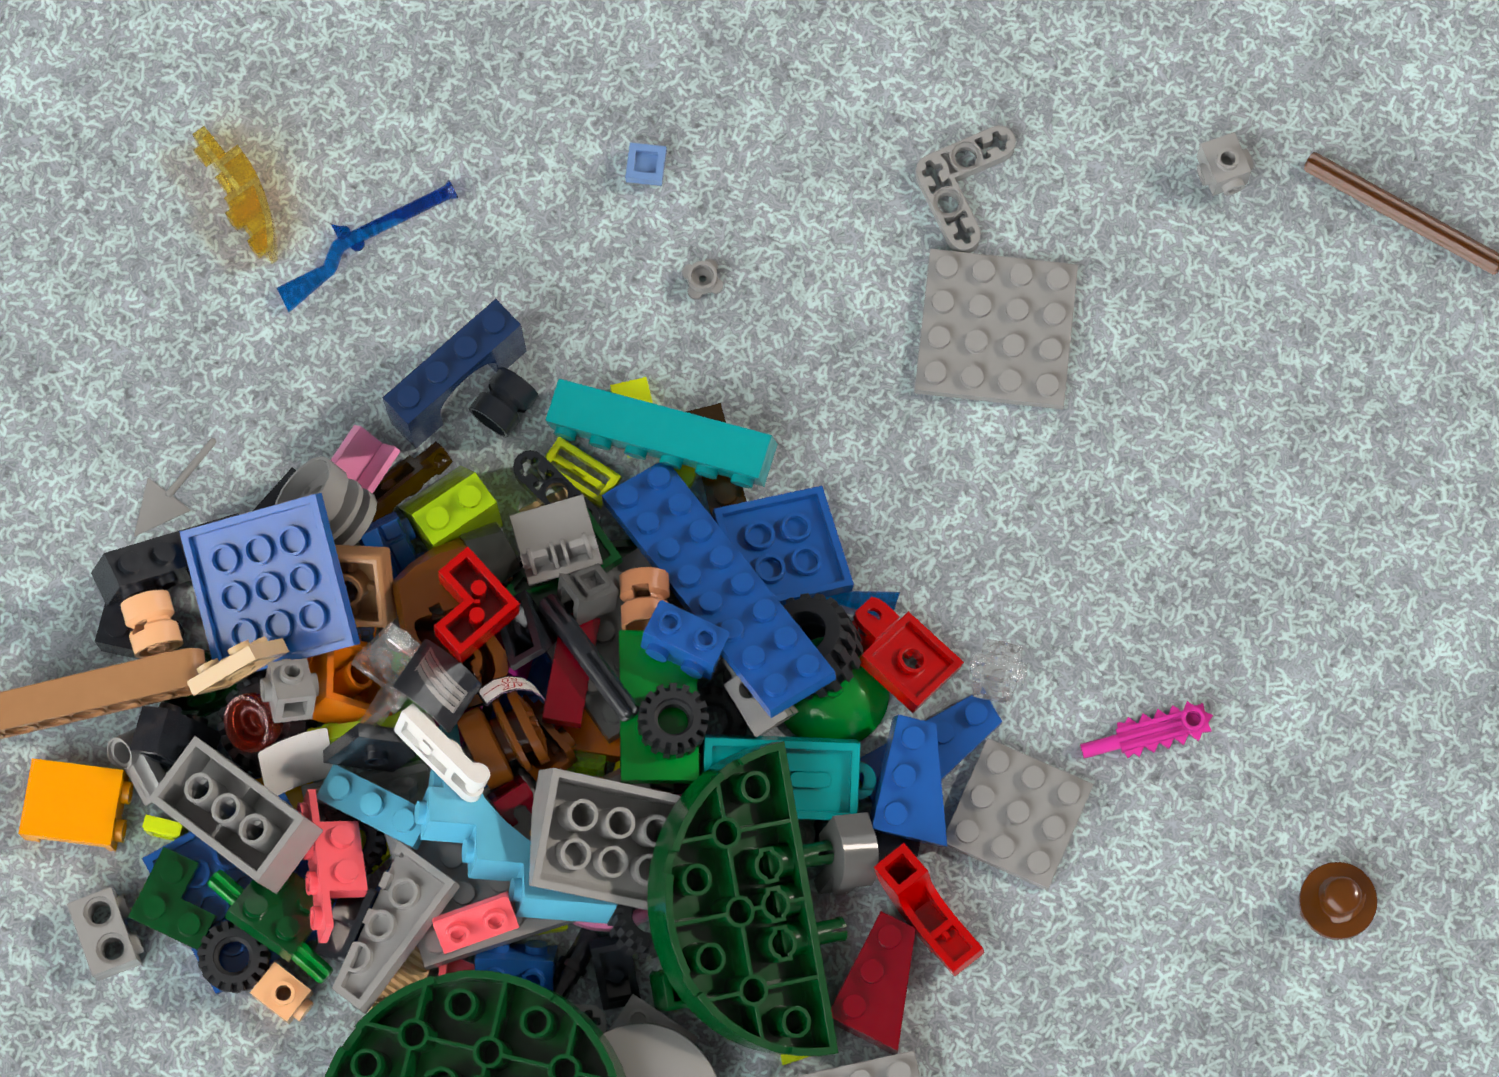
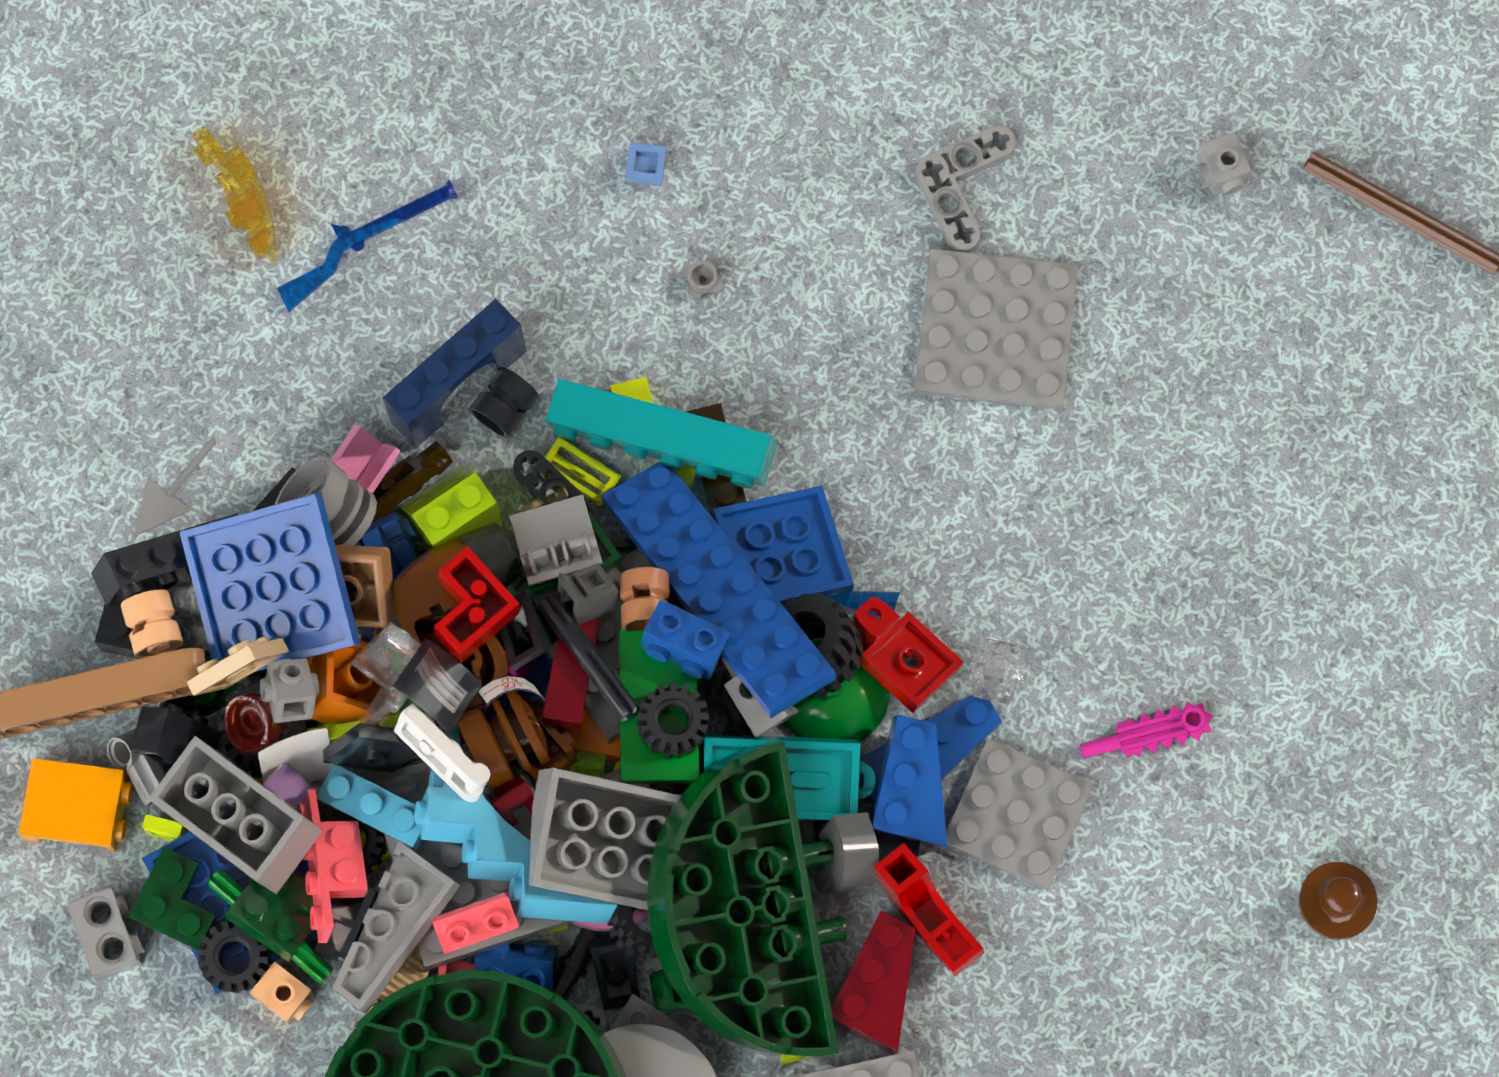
(288, 784): none -> lavender sticker

